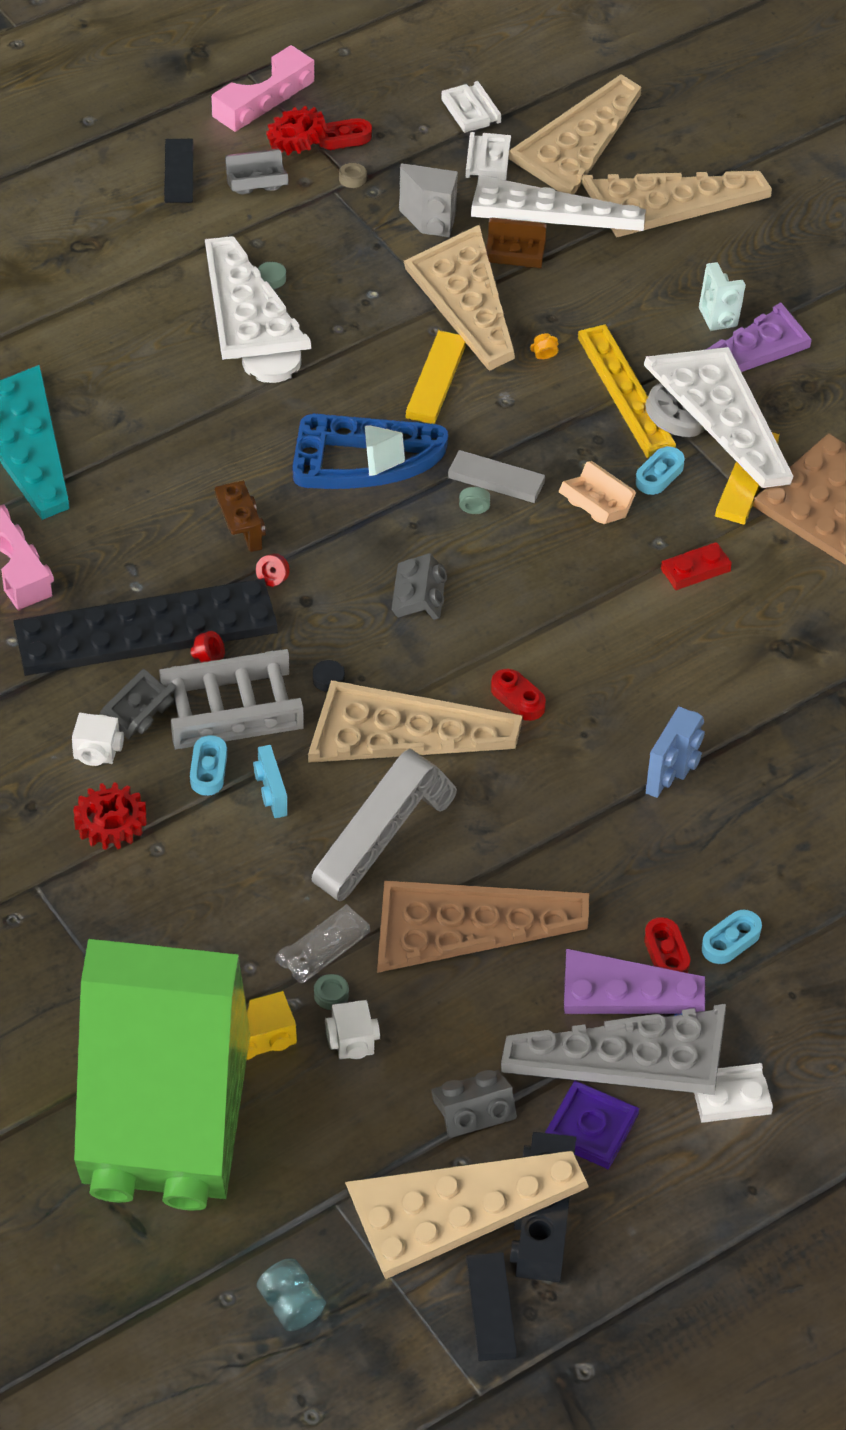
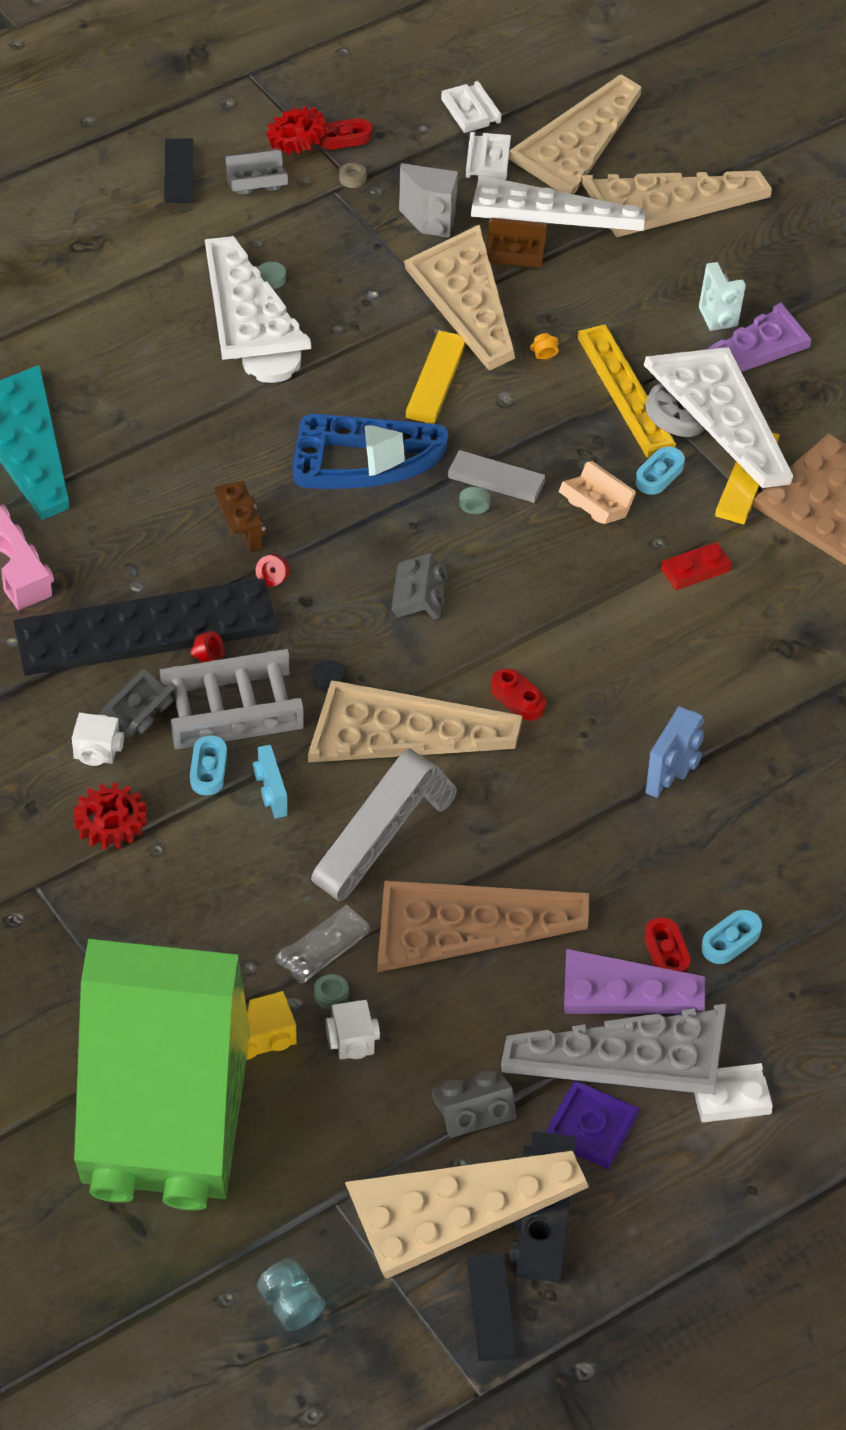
(241, 104): bright pink arch -> none

